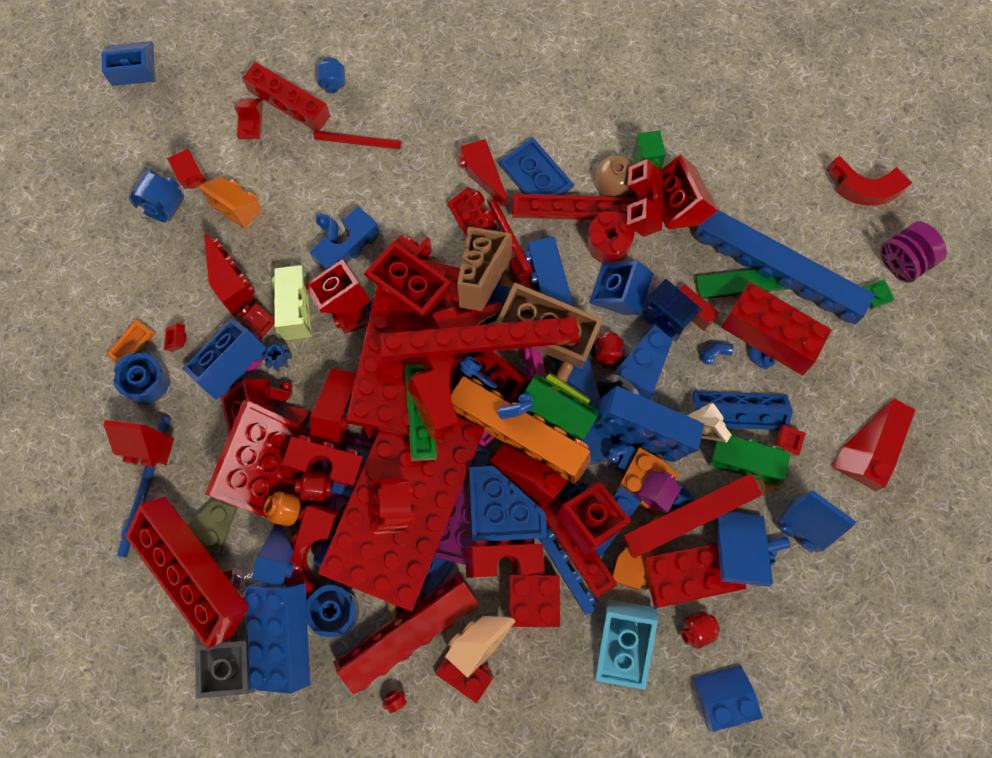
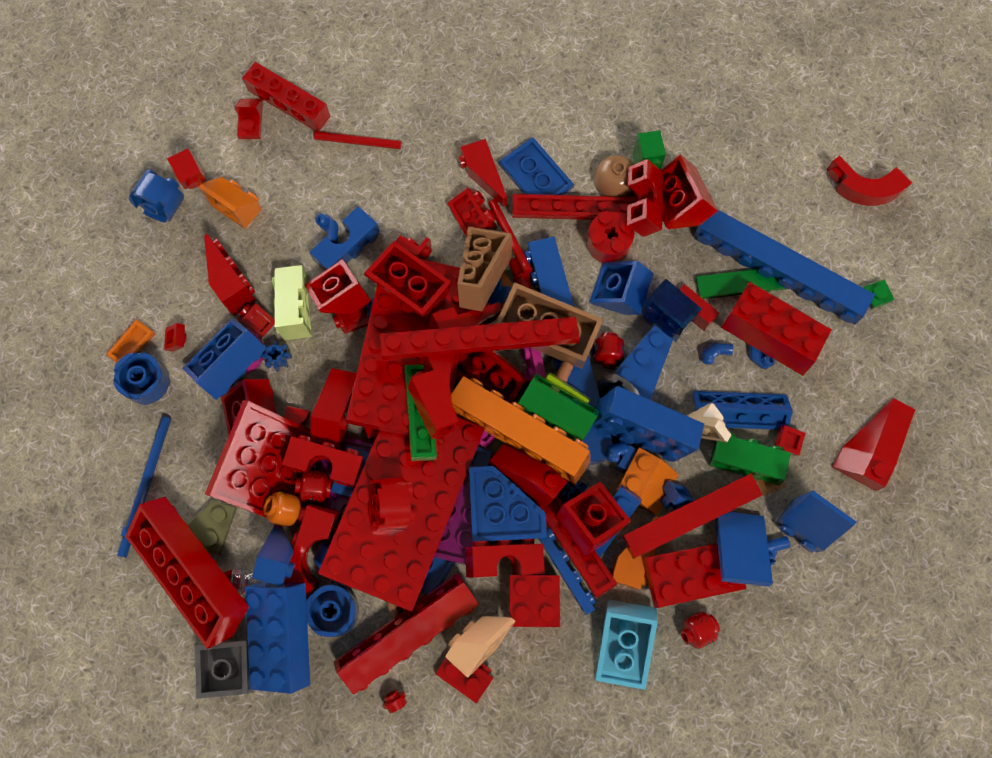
(129, 63): blue slope -> none
(138, 443): red slope -> none
(281, 394): red arm -> none
(330, 75): blue head -> none
(471, 366): blue plate -> none
(524, 405): blue arm -> none
(659, 490): magenta brick -> none
(727, 698): blue slope -> none
(913, 251): magenta wheel -> none

